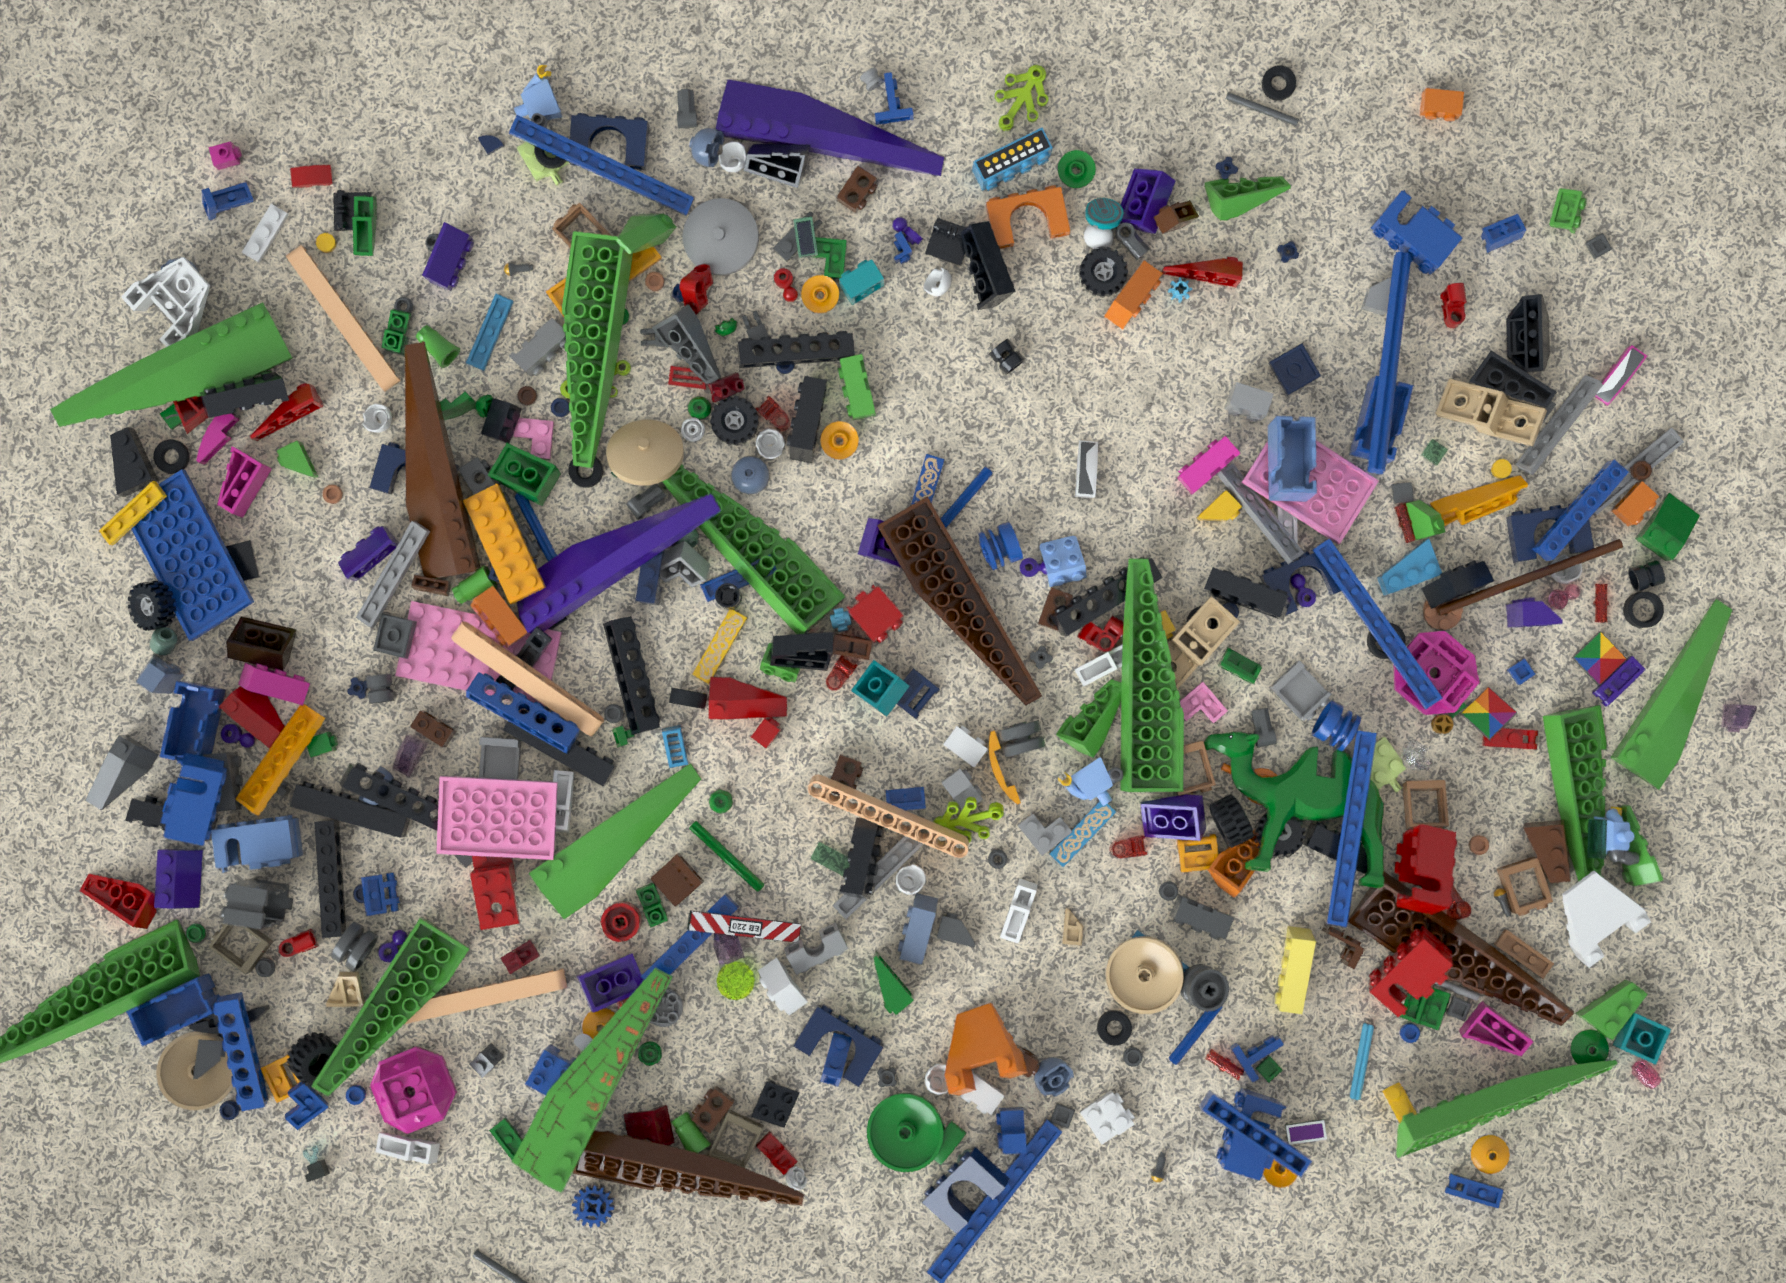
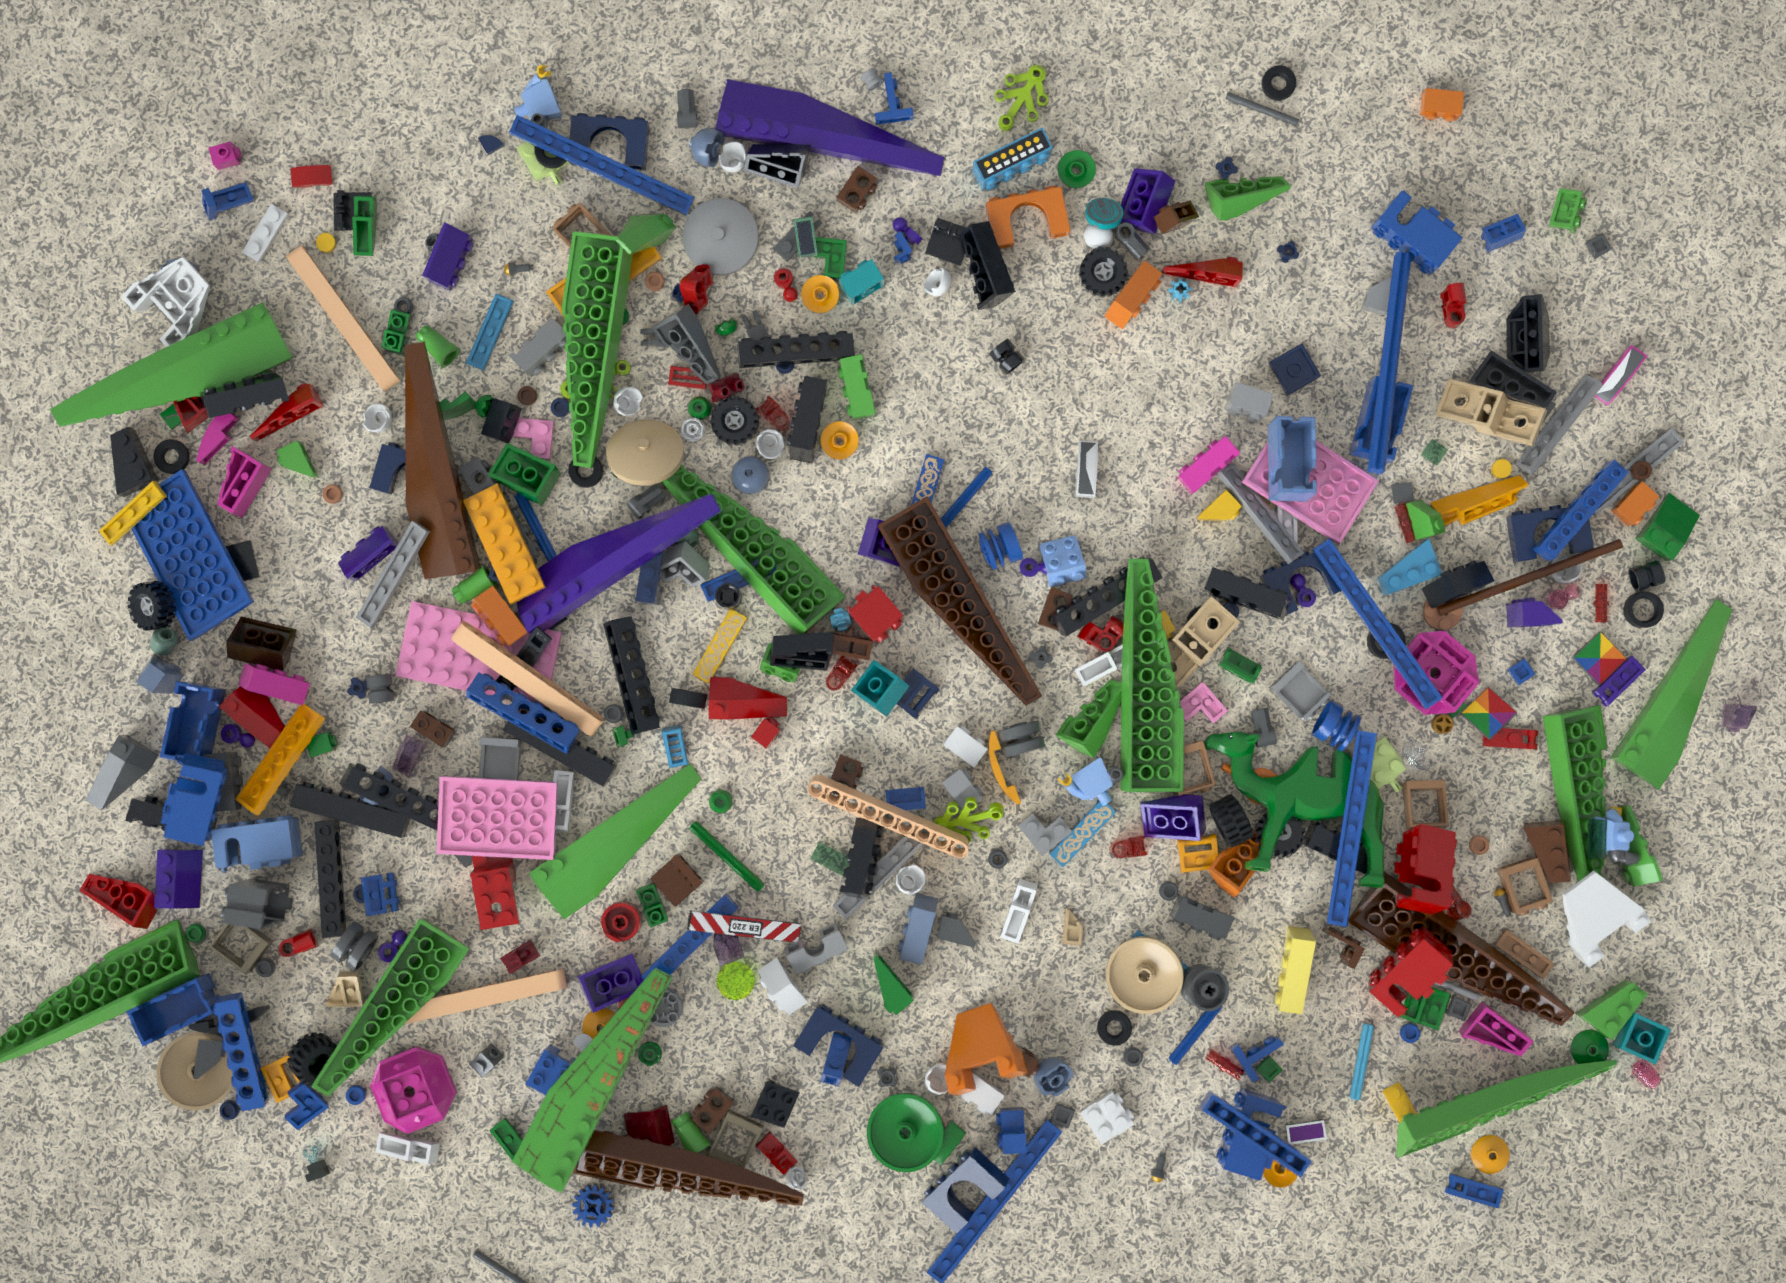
(394, 636): dark grey tile -> none
(431, 585): reddish brown piece -> none
(627, 401): none -> white hair

